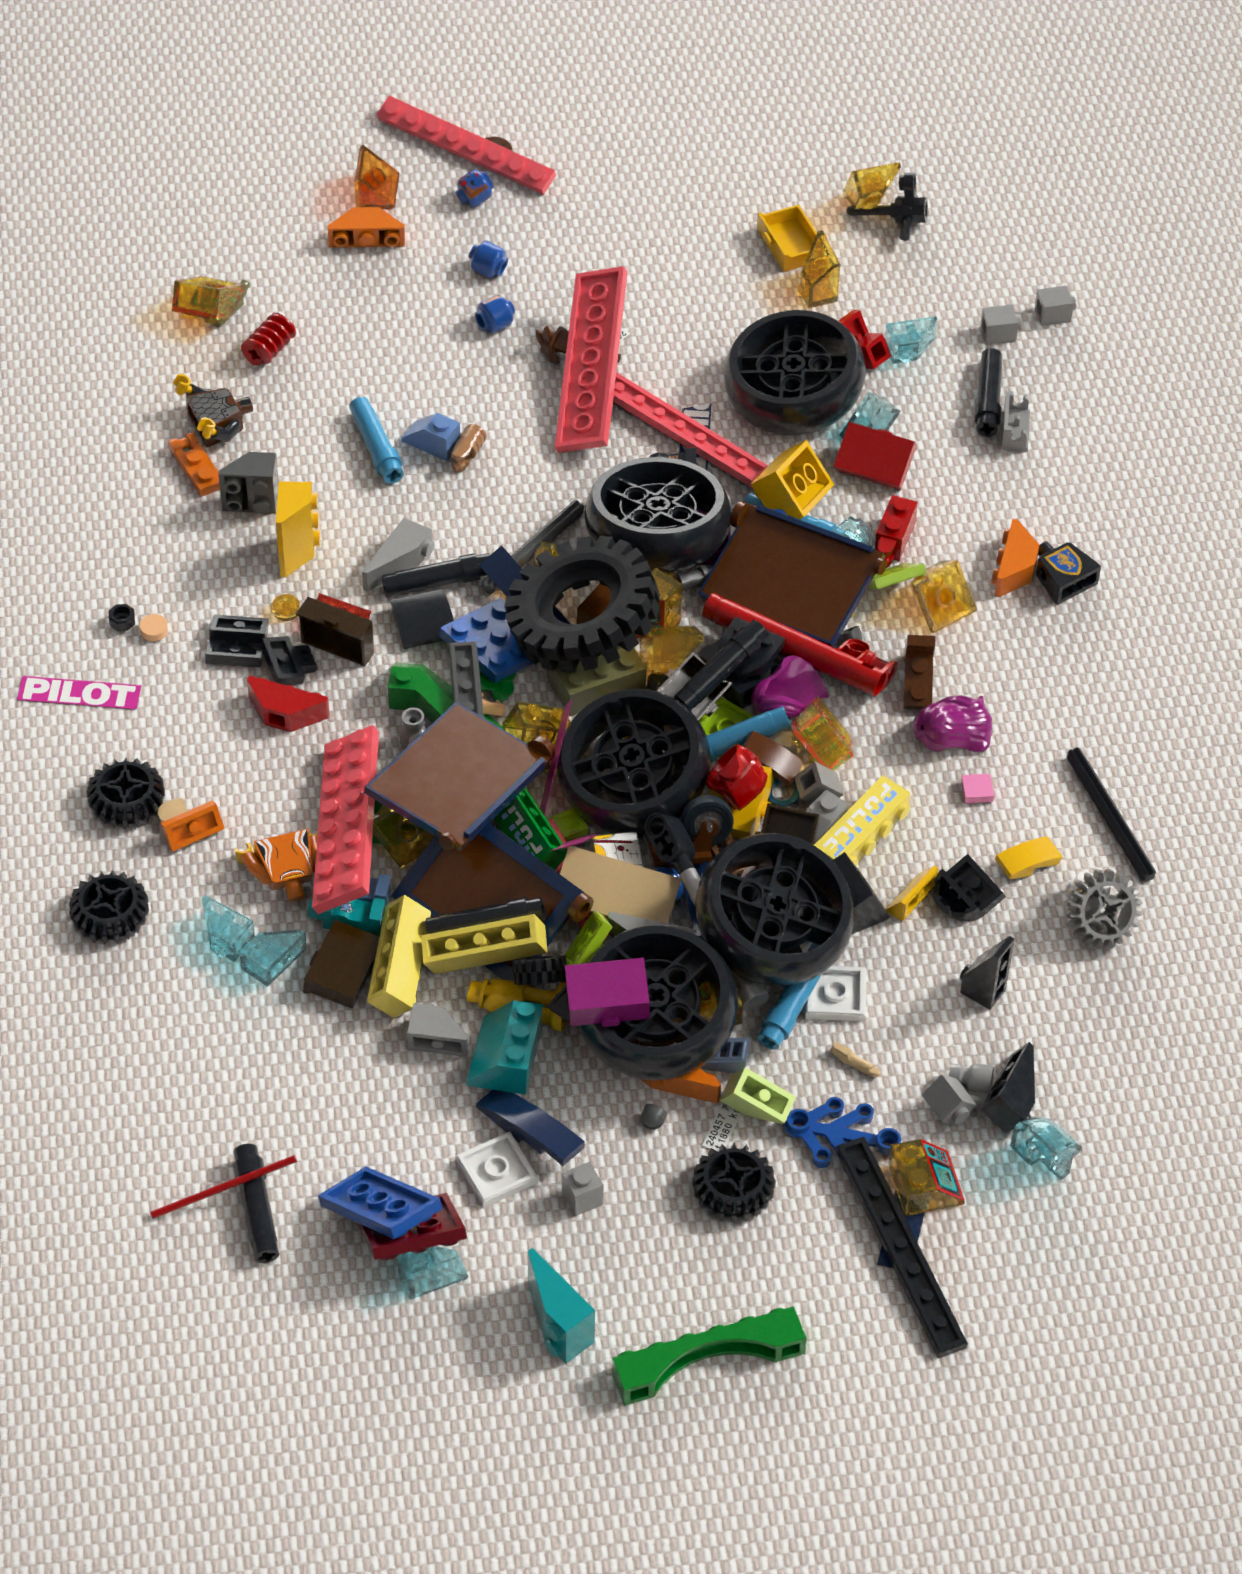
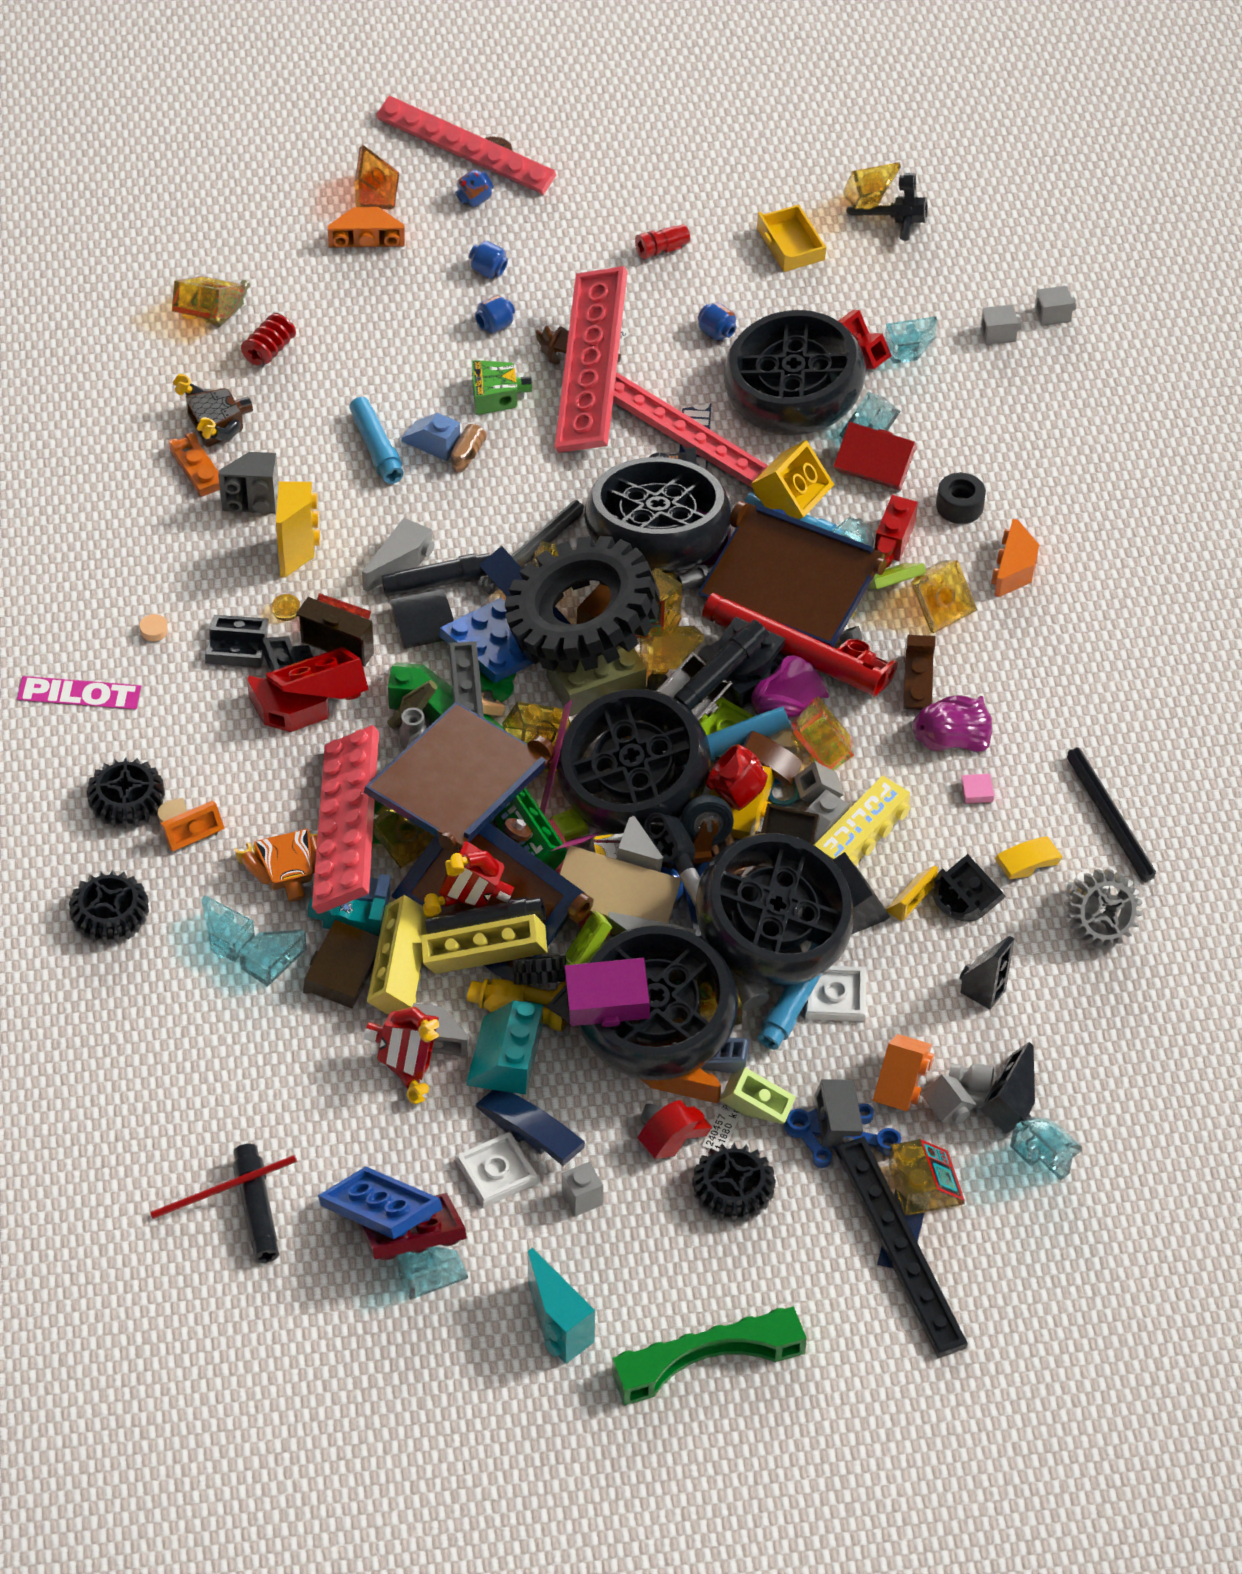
(122, 617): black tile -> none
(329, 675): none -> red slope
(406, 1047): none -> torso
(415, 699): none -> olive piece
(469, 879): none -> torso
(496, 386): none -> bright green torso
(517, 830): none -> reddish brown piece
(638, 848): none -> light grey slope
(666, 240): none -> red axle
(671, 1127): none -> red brick
(717, 321): none -> blue head
(820, 274): clear yellow slope -> none
(837, 1111): none -> dark grey hinge
(847, 1057): tan piece -> none
(901, 1070): none -> orange brick
(963, 486): none -> black tyre
(988, 406): black piece -> none
(1015, 424): light grey hinge -> none
(1066, 571): black torso -> none

